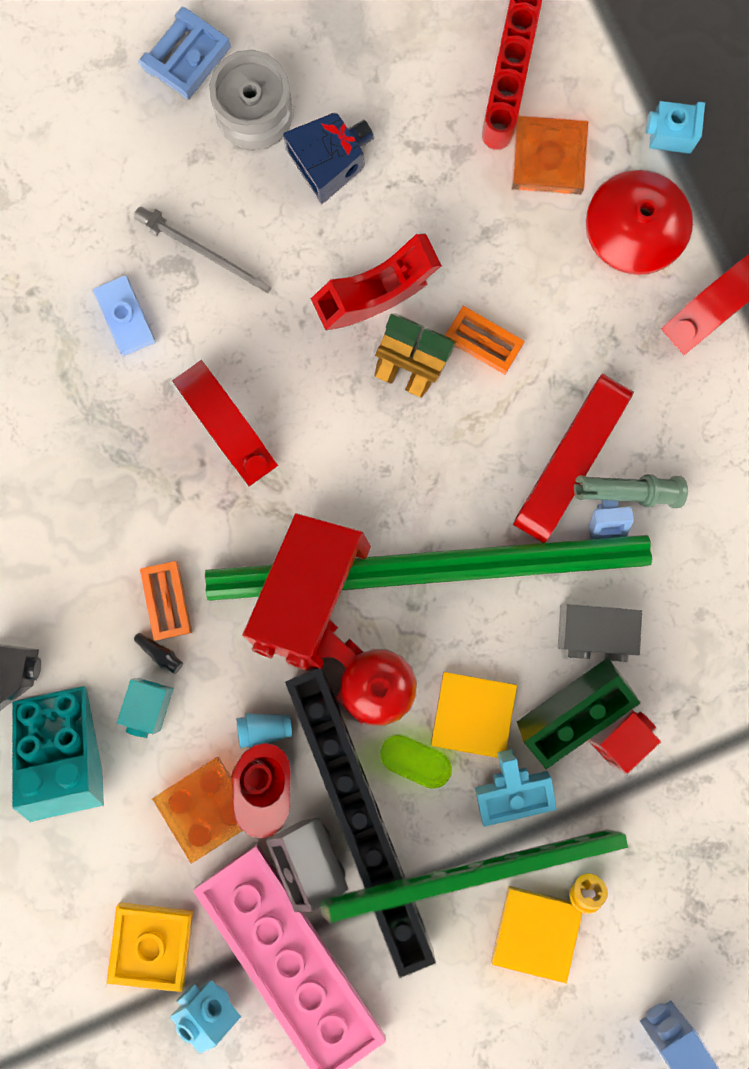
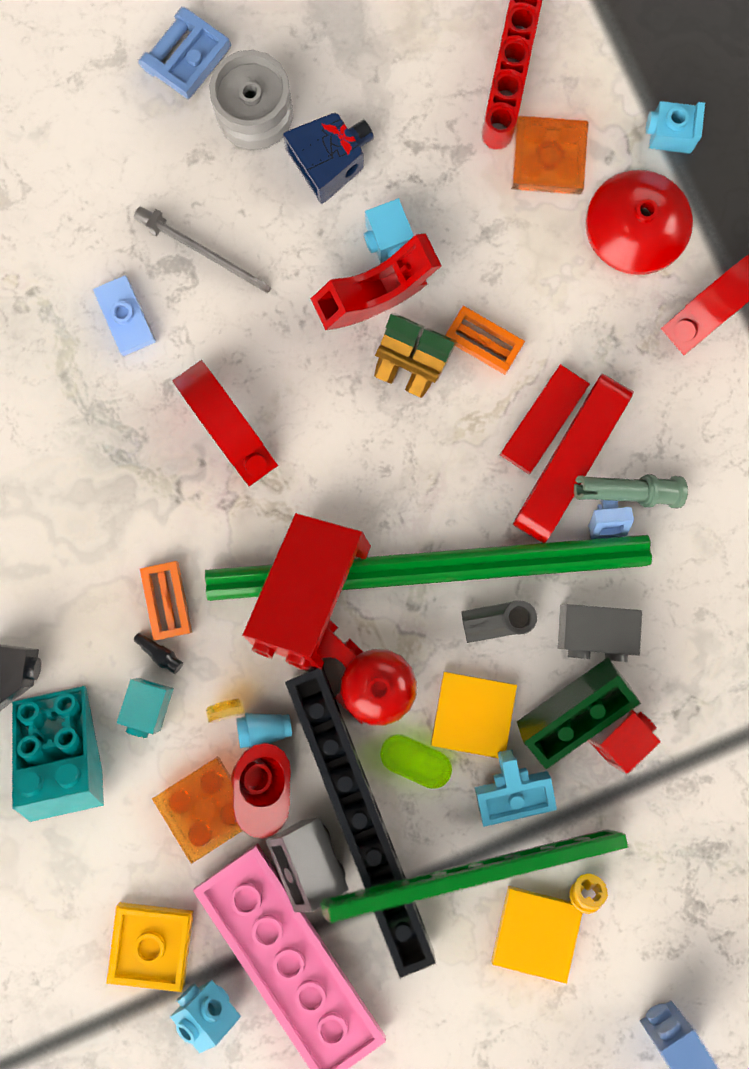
(224, 710): none -> clear yellow tile
(386, 229): none -> medium azure brick
(494, 621): none -> dark grey piece
(544, 419): none -> red tile

